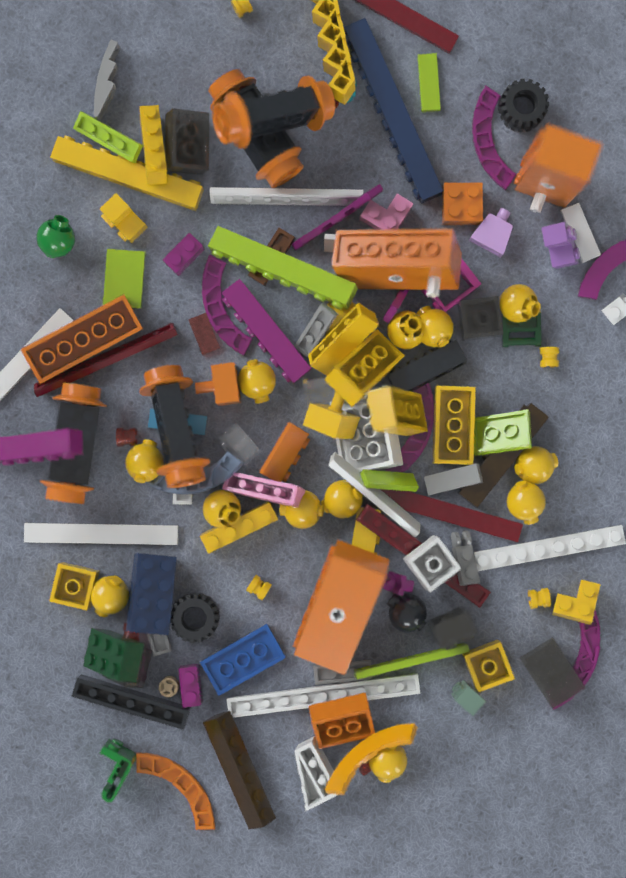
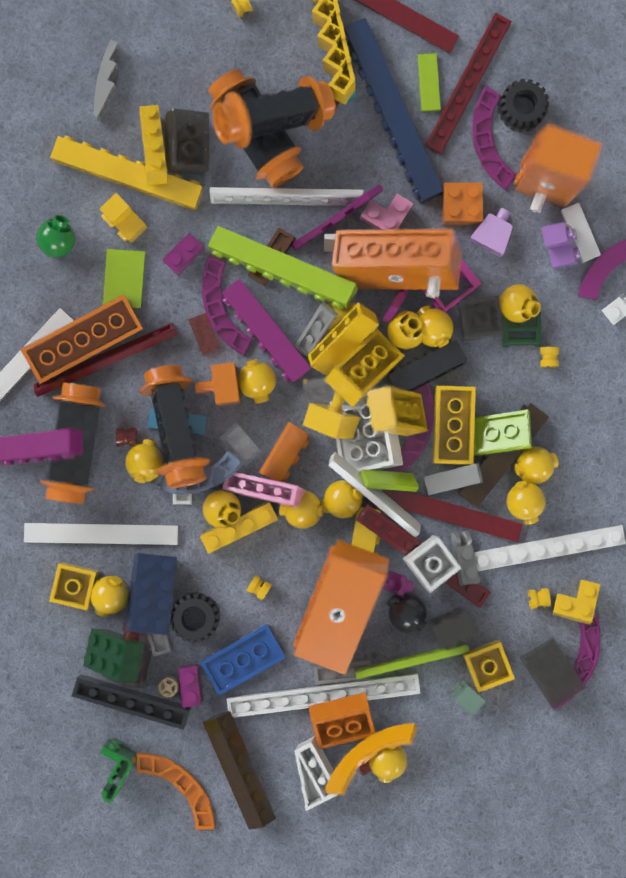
(108, 137): lime plate -> none
(467, 83): none -> dark red tile

